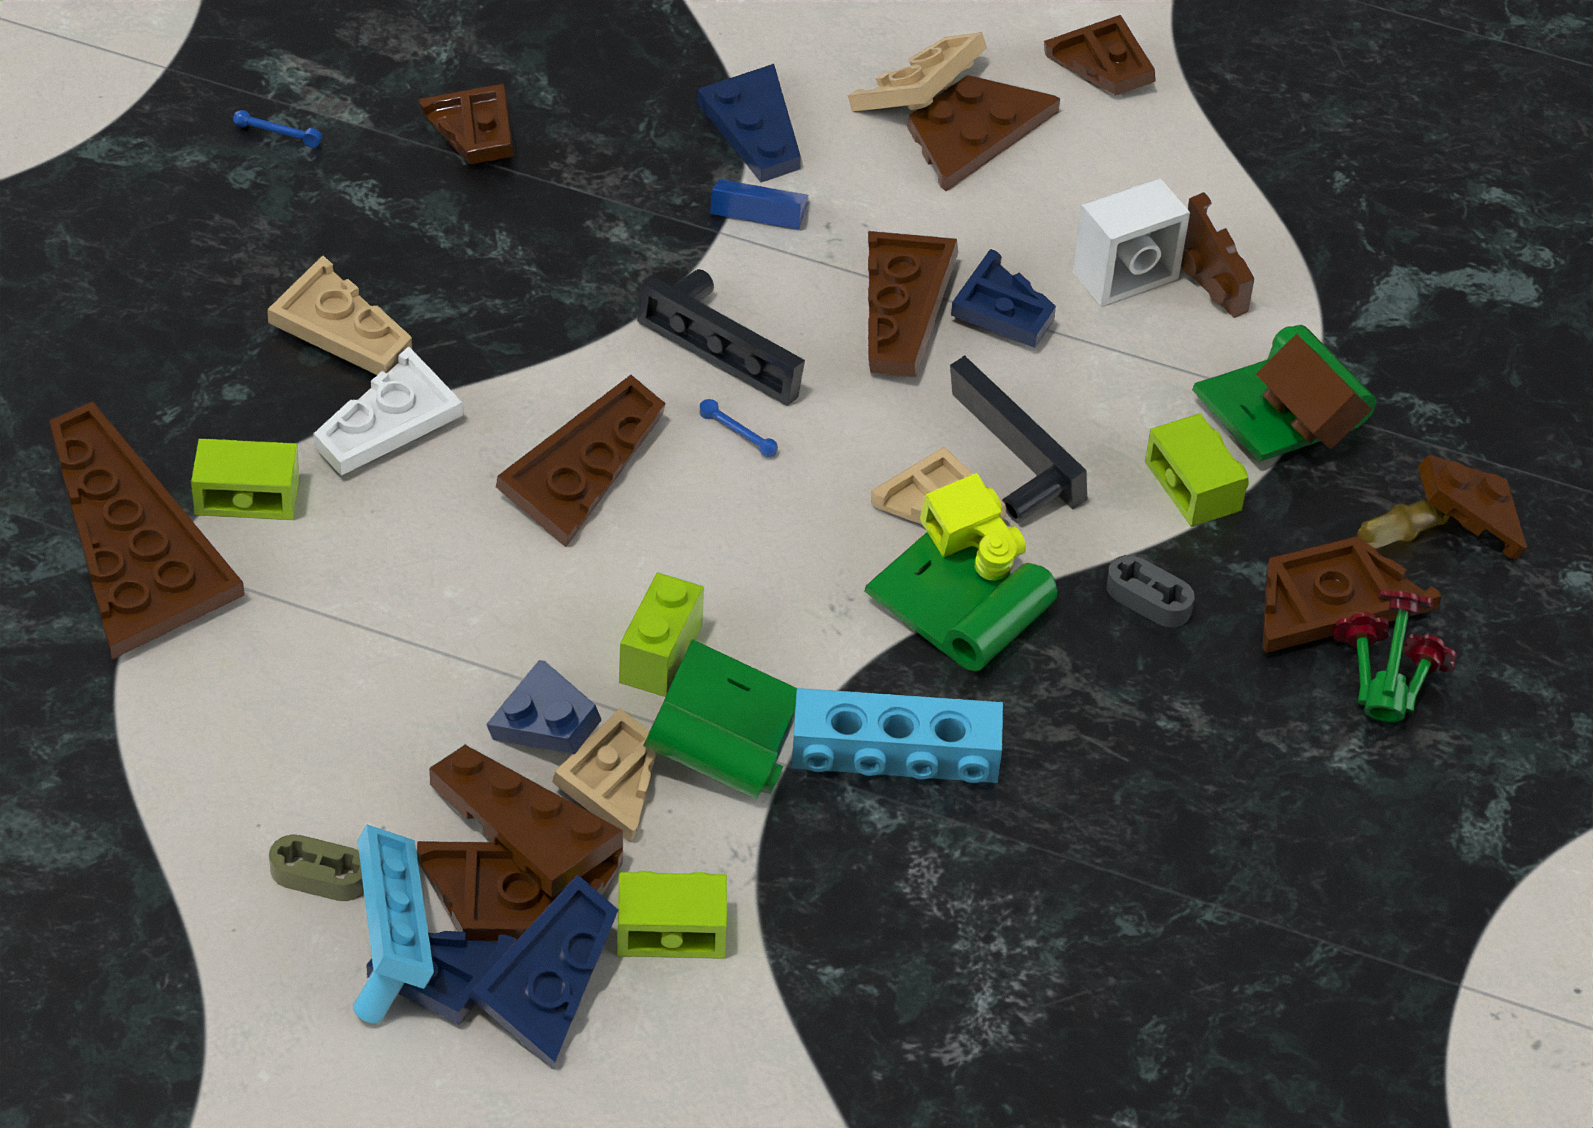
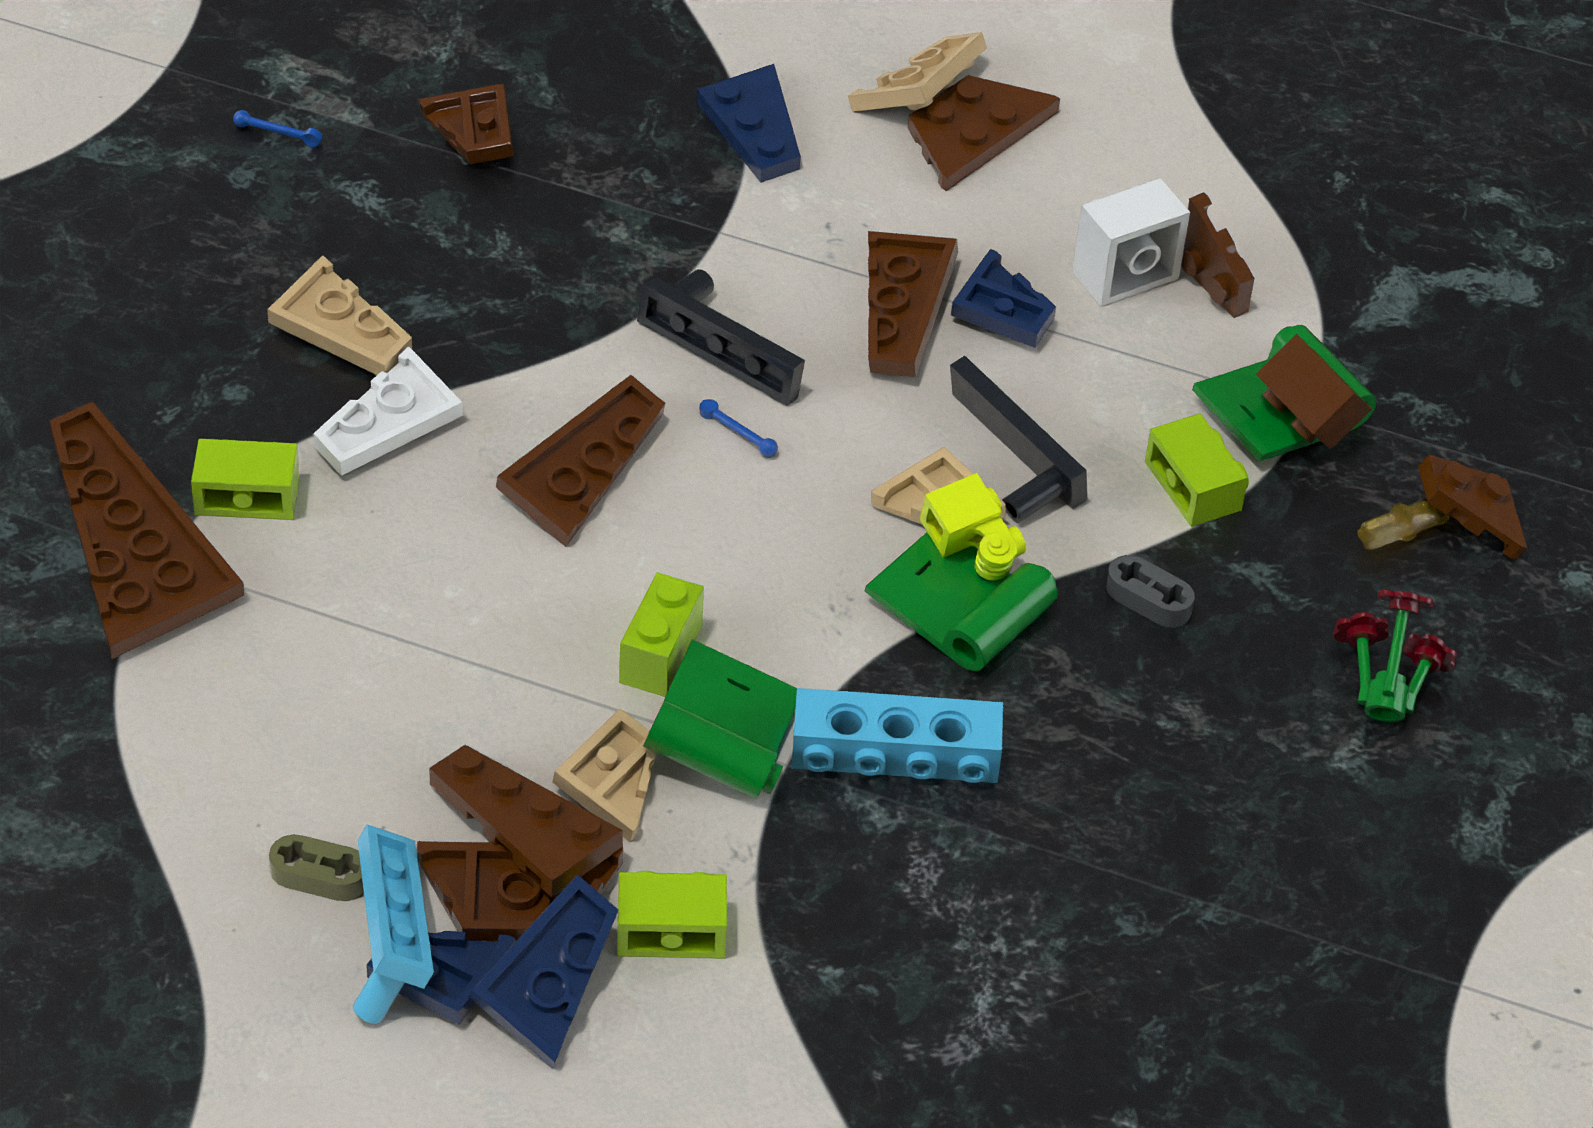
(545, 713): dark blue wing -> none
(758, 204): blue slope -> none
(1103, 55): reddish brown wing -> none
(1327, 583): reddish brown wing -> none

